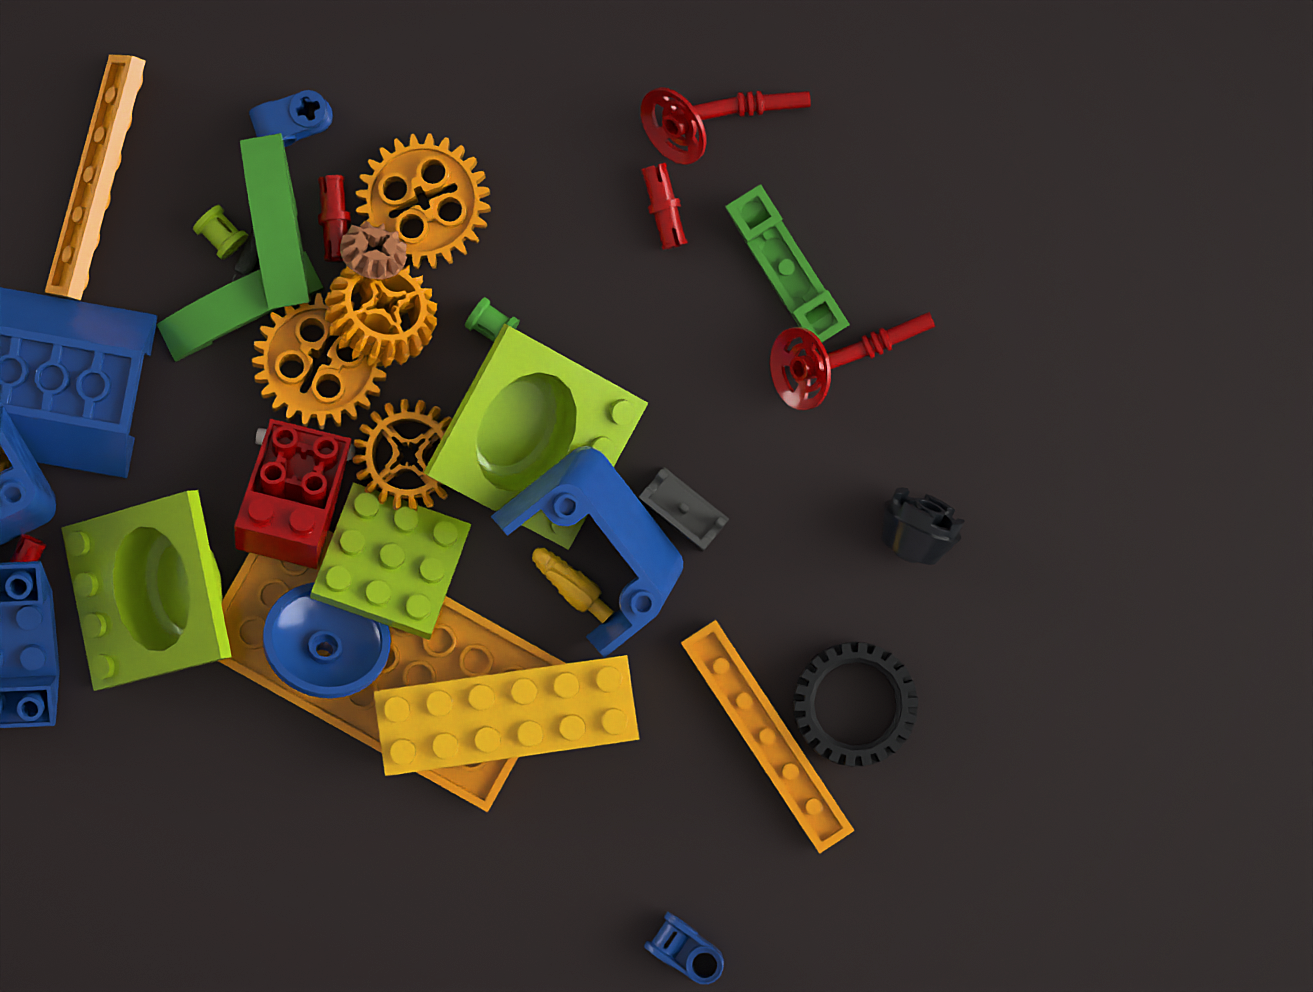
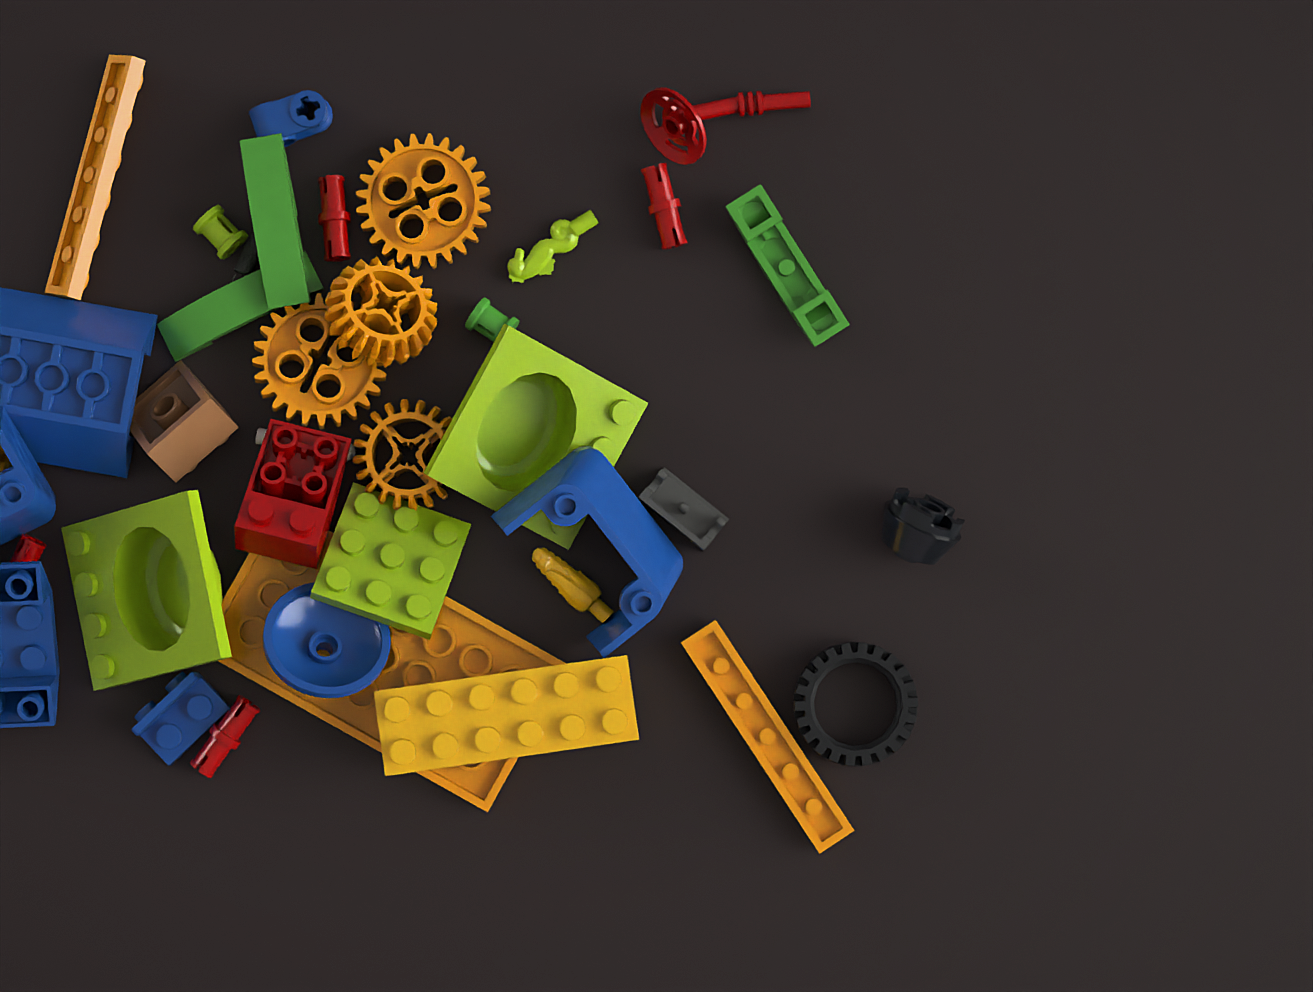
(179, 422): none -> medium nougat slope
(180, 716): none -> blue bracket
(224, 736): none -> red pin
(373, 263): nougat gear -> none
(539, 260): none -> lime animal
(684, 949): blue piece -> none
(818, 366): red dish -> none

